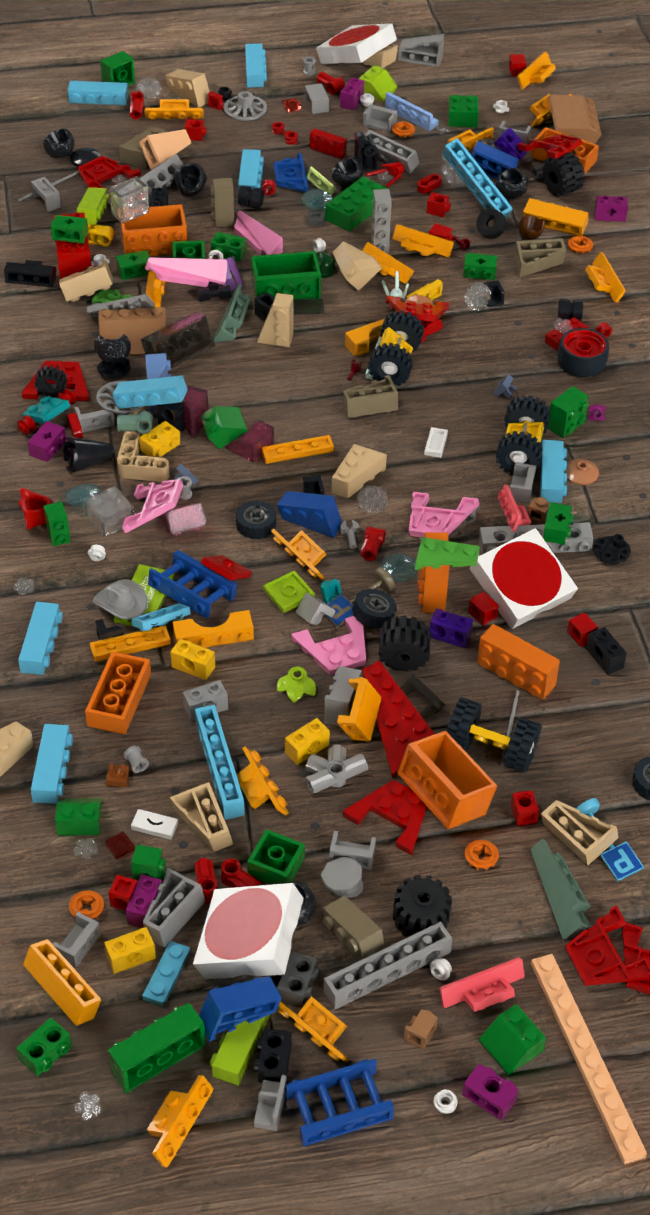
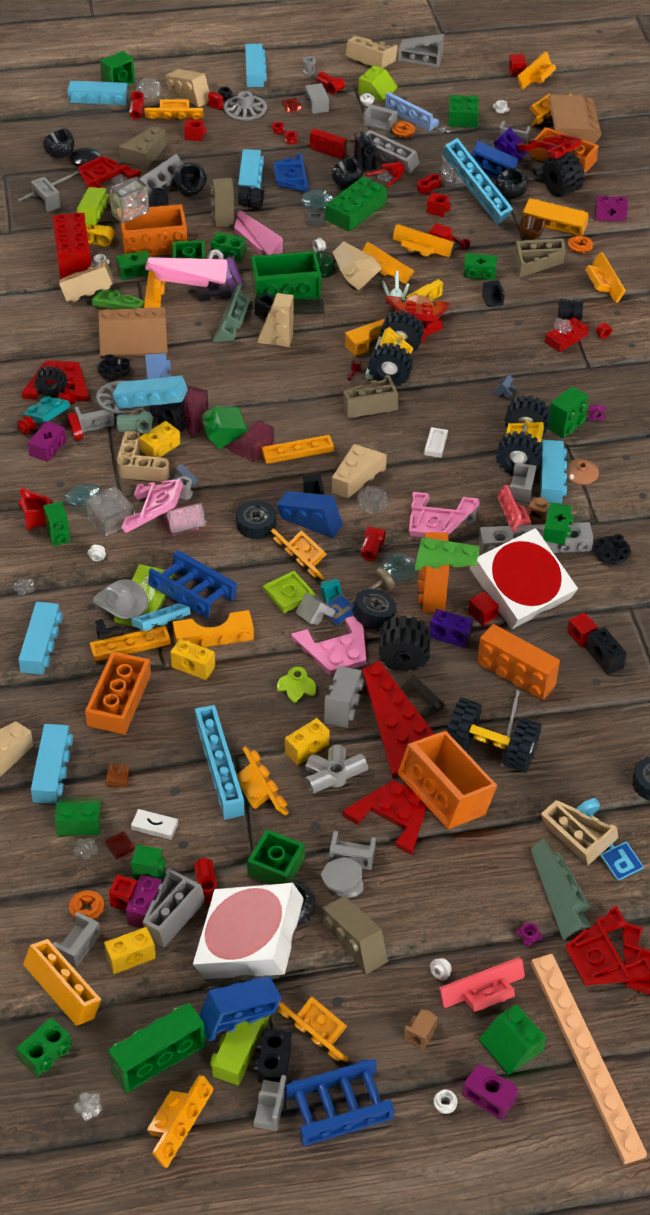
(30, 273): black piece -> none
(69, 229): green brick -> none
(86, 453): black cone -> none
(112, 350): black hair -> none
(135, 302): light grey wing -> none
(136, 759): light grey bush -> none
(163, 146): light nougat slope -> none
(166, 974): medium azure plate -> none
(180, 339): clear smoke brick -> none
(202, 814): tan wedge -> none
(203, 696): light grey brick -> none
(226, 567): red plate -> none
(239, 878): red piece -> none
(266, 183): red bush -> none
(295, 979): dark grey brick -> none
(320, 181): yellowish green slope -> none
(350, 532): light grey bar -> none
(351, 93): magenta brick -> none
(356, 43): white tile -> none
(363, 712): light orange panel -> none
(381, 219): light grey brick -> none
(387, 965): light grey brick -> none
(421, 905): black wheel -> none
(470, 139): light orange bracket -> none
(474, 849): orange gear -> none
(477, 296): clear gear -> none
(499, 223): black tyre -> none
(526, 814): red brick -> none
(529, 928): none -> magenta plate
(583, 352): wheel -> none

